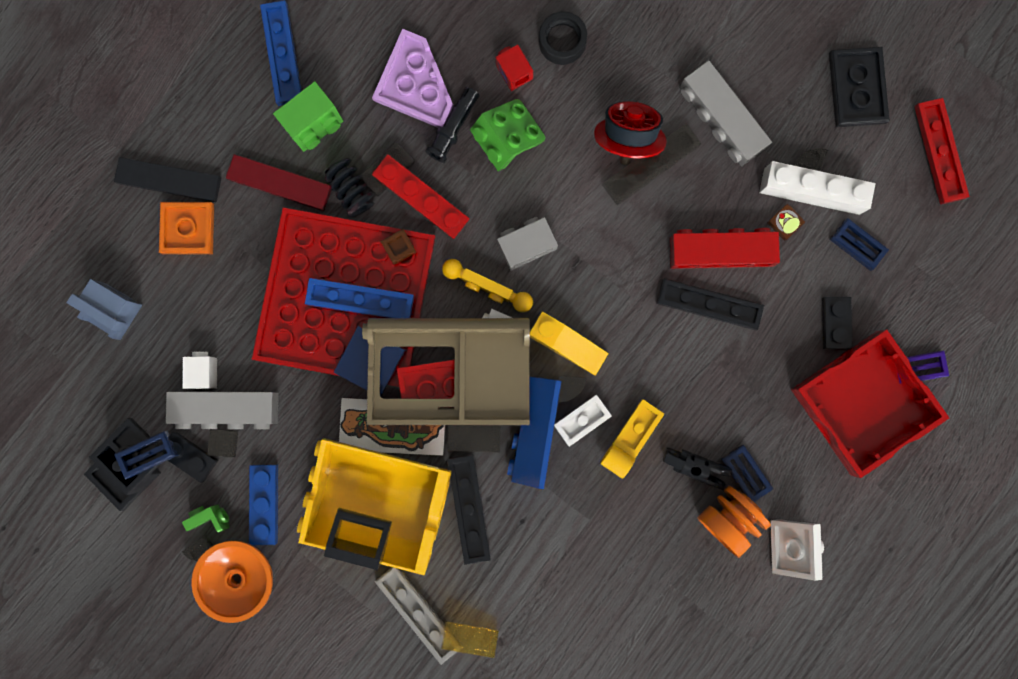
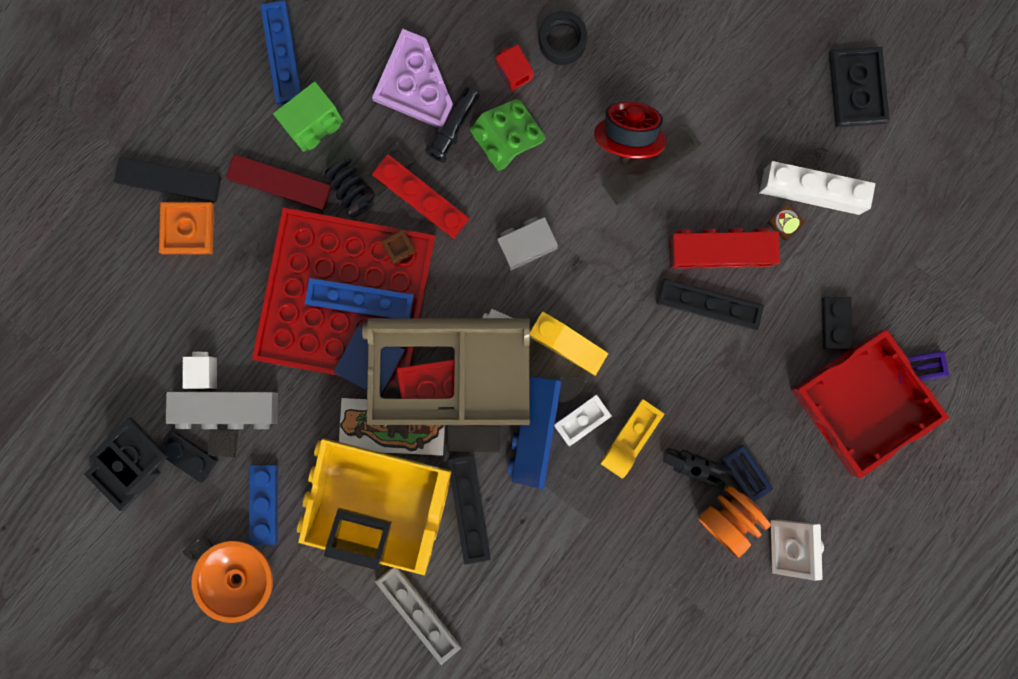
(105, 308): sand blue plate -> none
(167, 445): dark blue tile -> none
(200, 516): bright green bracket -> none
(469, 639): clear yellow tile -> none
(521, 301): yellow plate -> none
(724, 114): light grey brick -> none
(847, 223): dark blue tile -> none
(941, 151): red plate -> none

